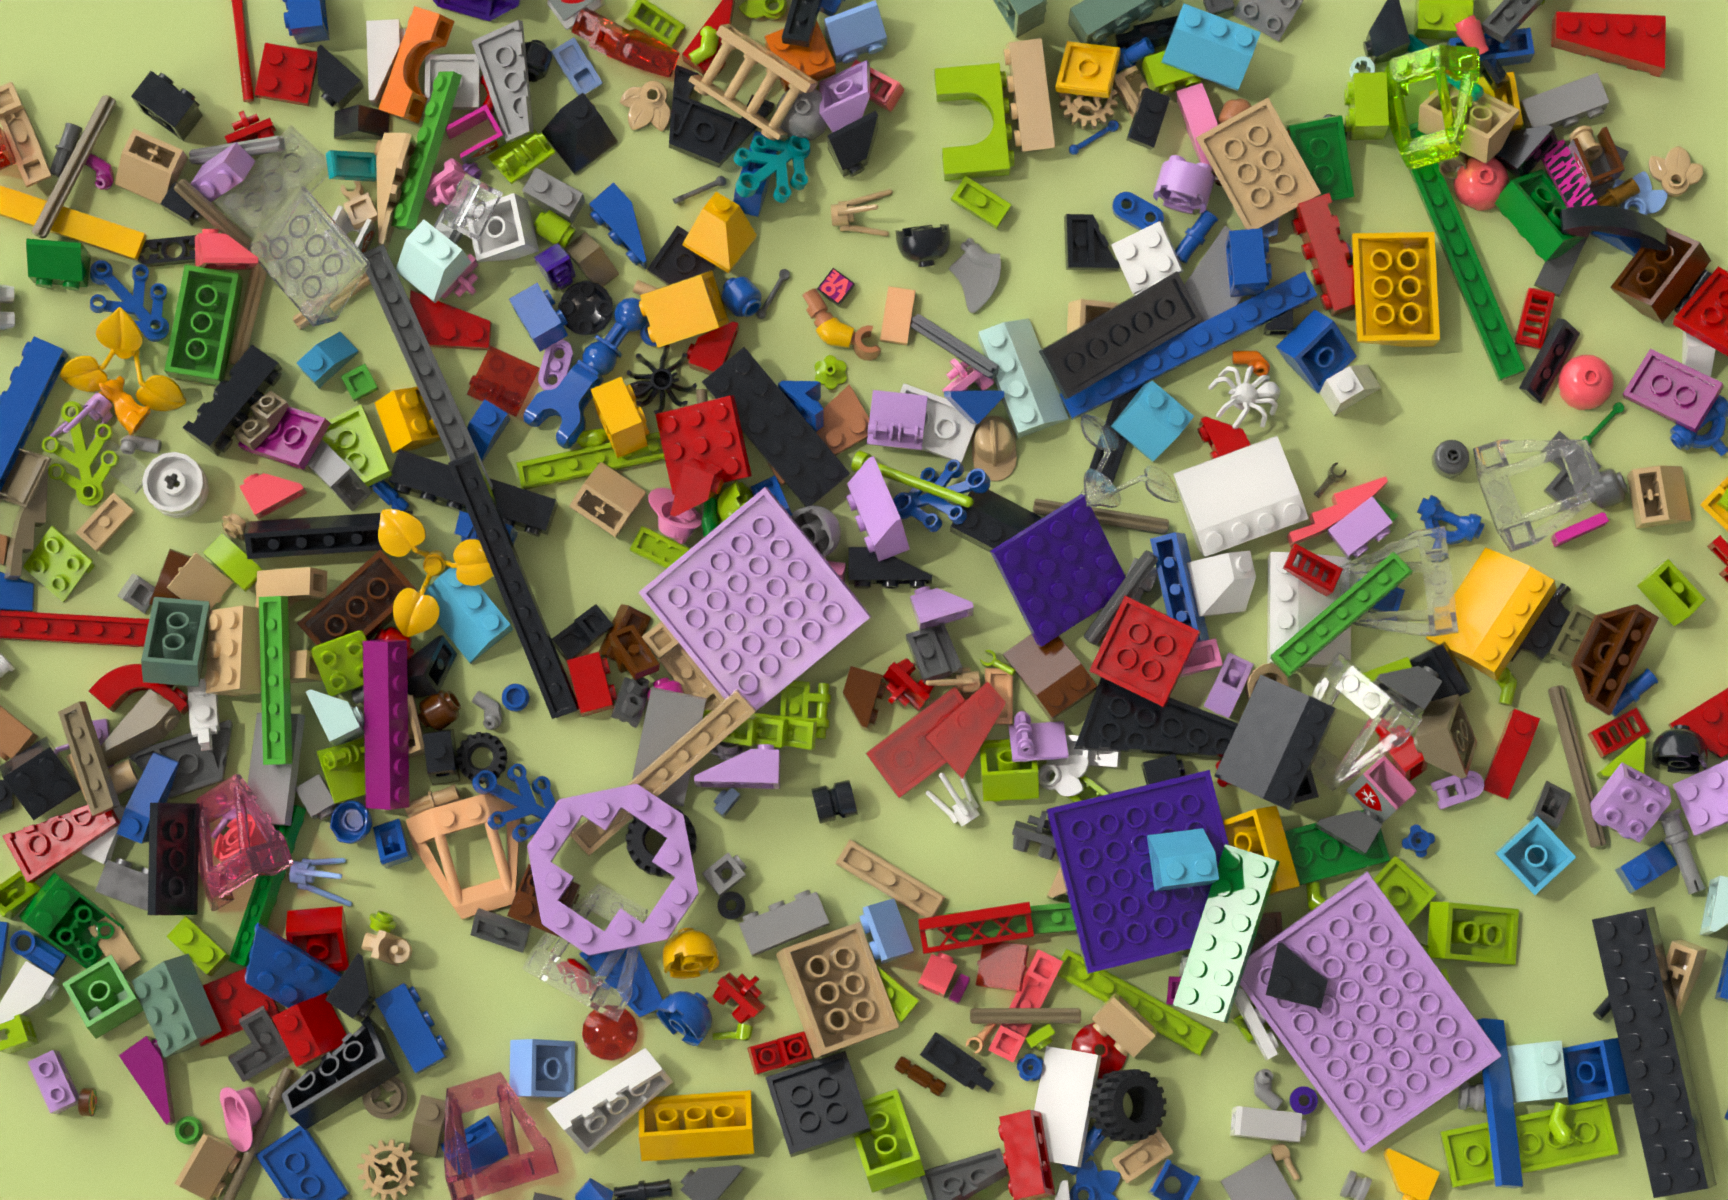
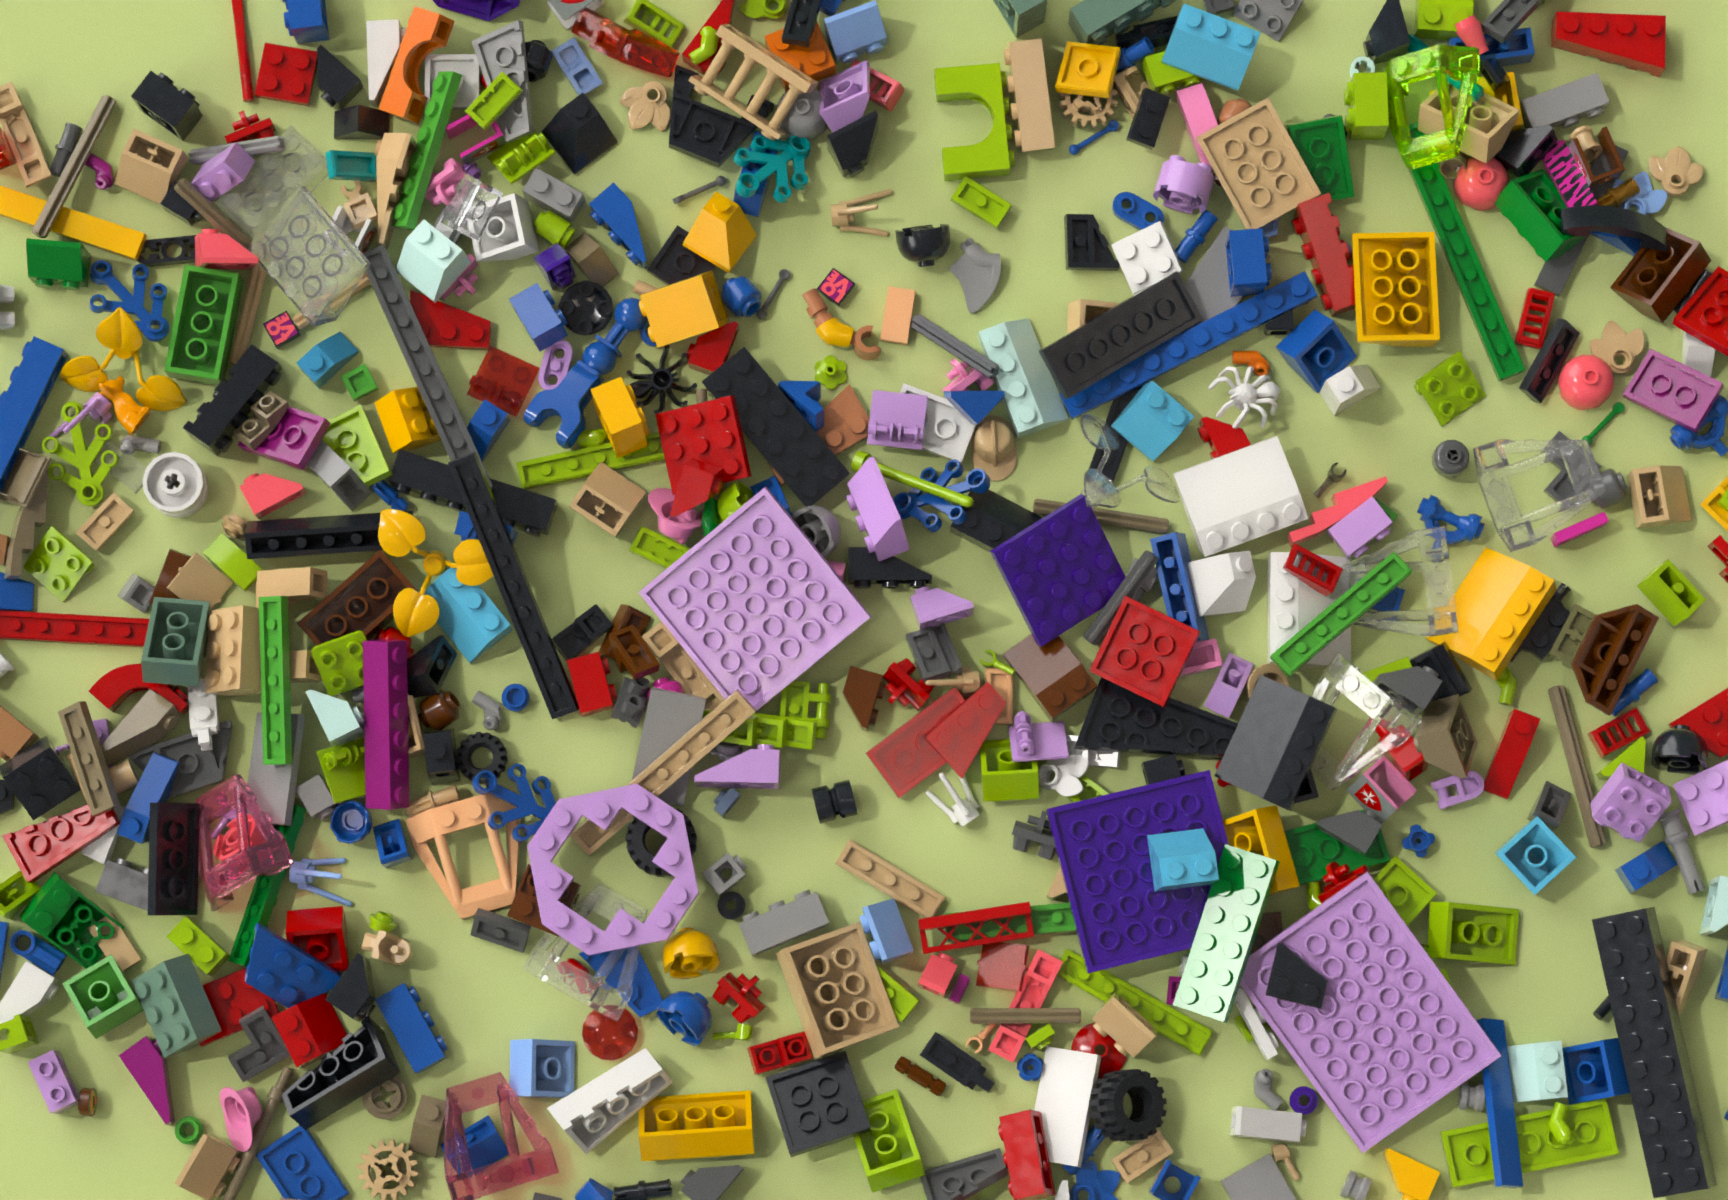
(281, 329): none -> tile
(494, 101): none -> lime plate
(1339, 880): none -> red hips
(1449, 388): none -> lime hinge
(1617, 343): none -> tan plate

